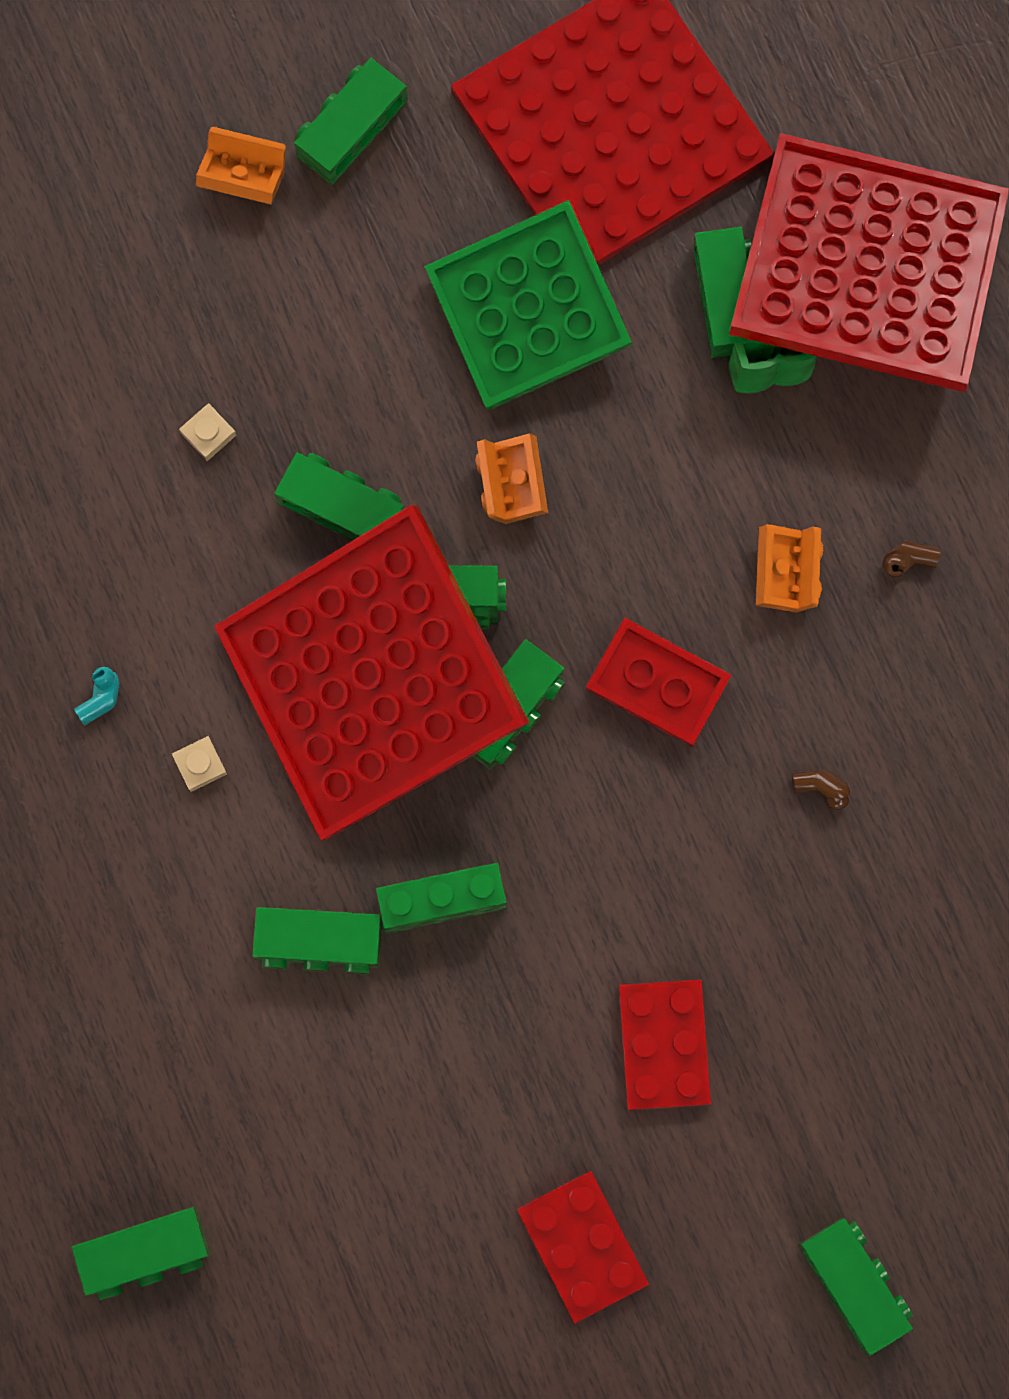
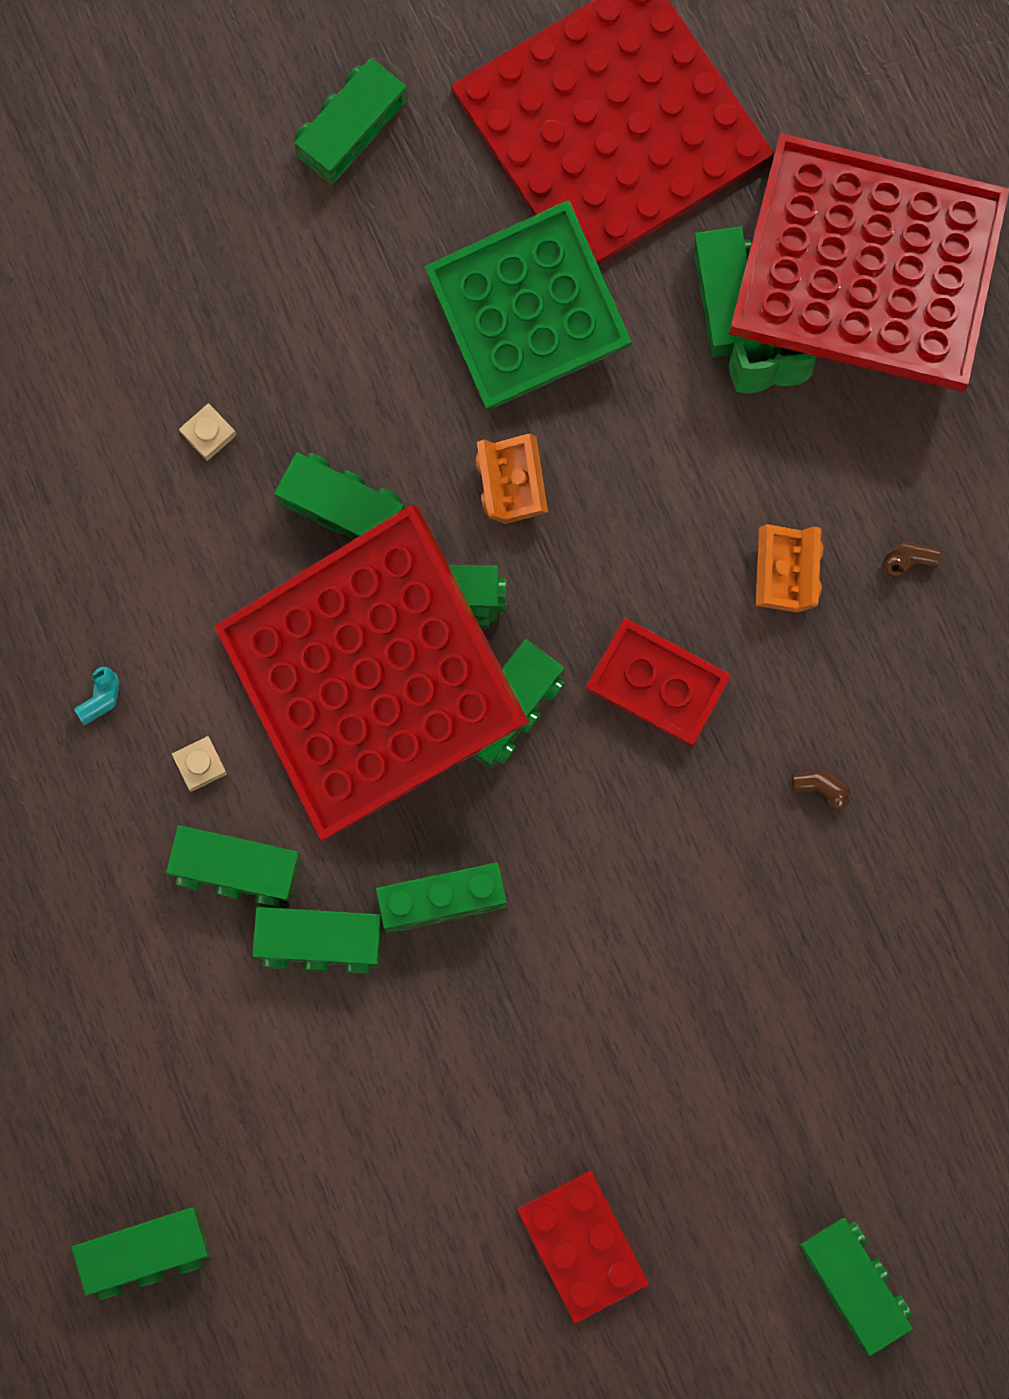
(233, 866): none -> green brick
(242, 165): orange bracket -> none
(664, 1045): red plate -> none

